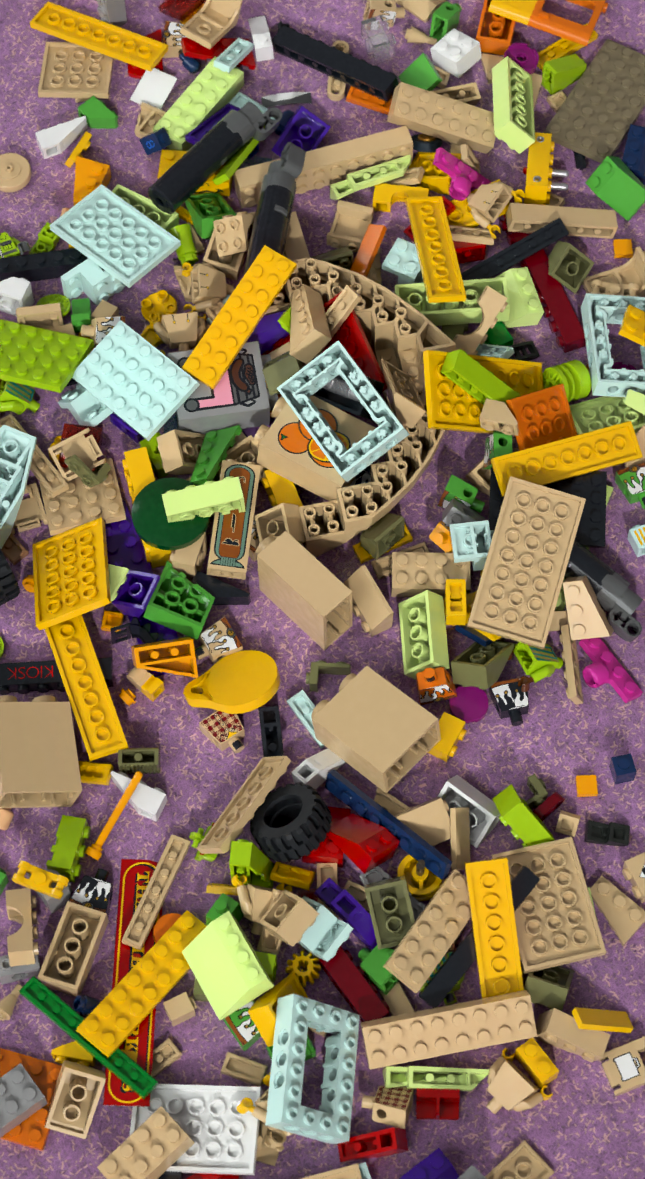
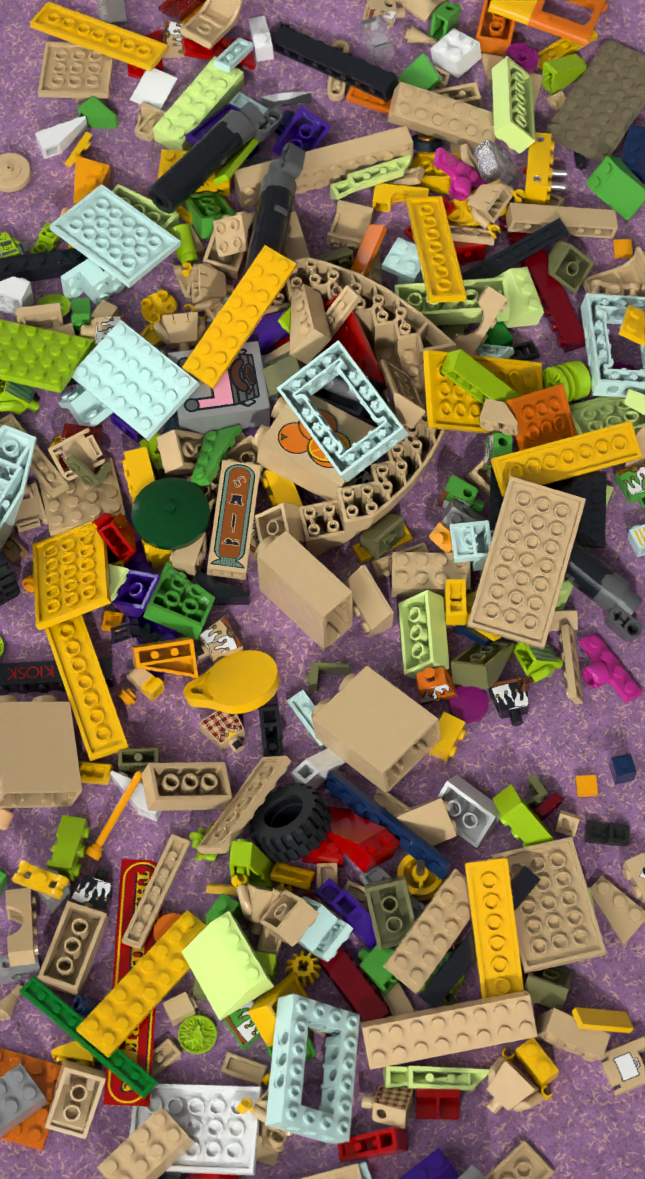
(116, 534): none -> red torso
(155, 141): dark blue brick -> none
(186, 786): none -> tan brick
(190, 63): dark blue cylinder -> none
(197, 1034): none -> lime wheel
(204, 500): yellowish green wedge -> none
(460, 837): tan tile -> none
(494, 163): none -> clear brick
(584, 611): tan wedge -> none

